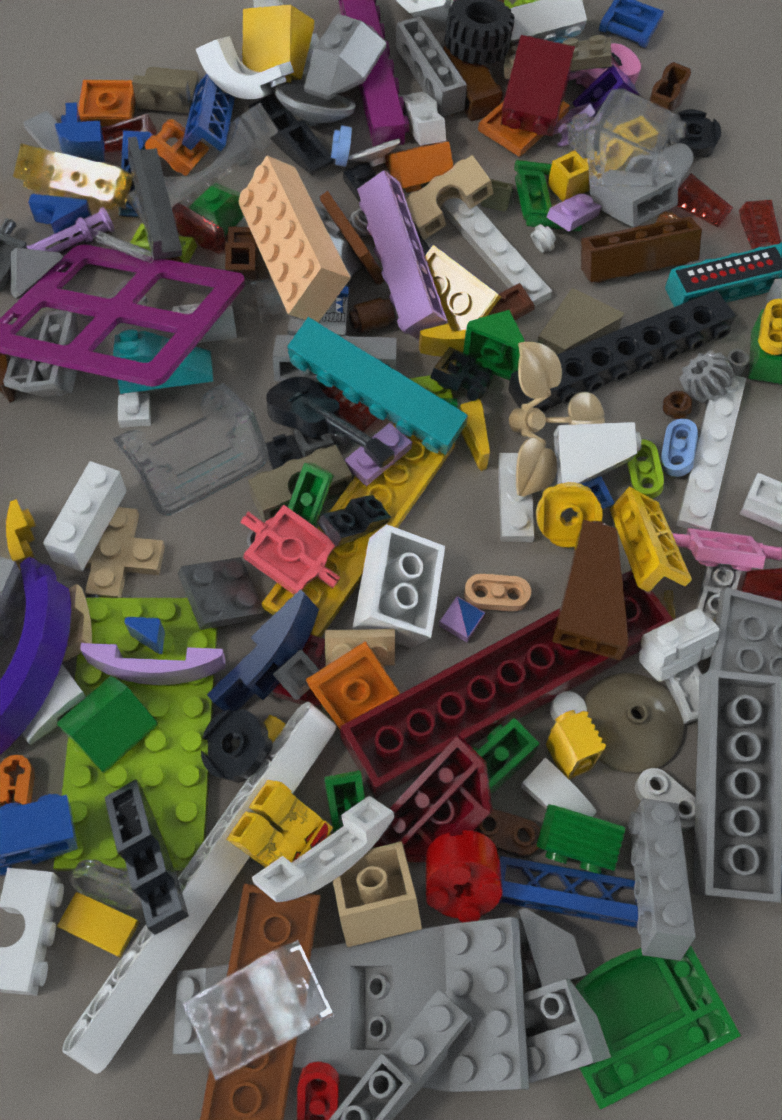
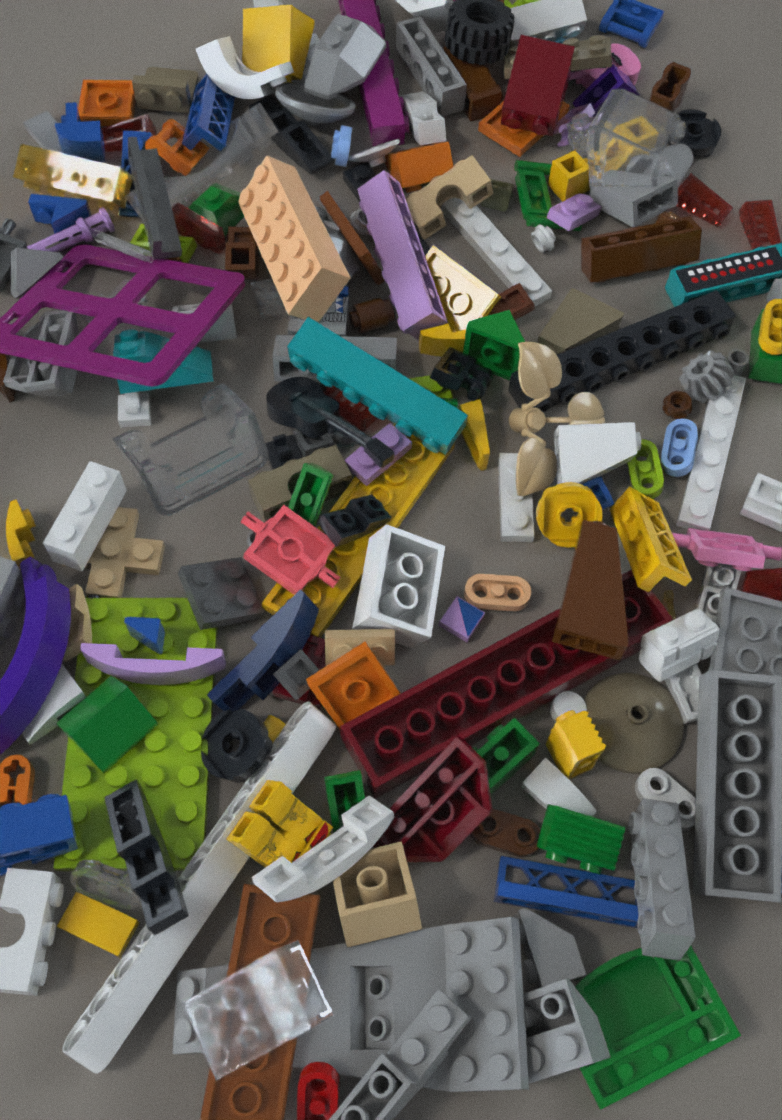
(463, 875): red brick -> none

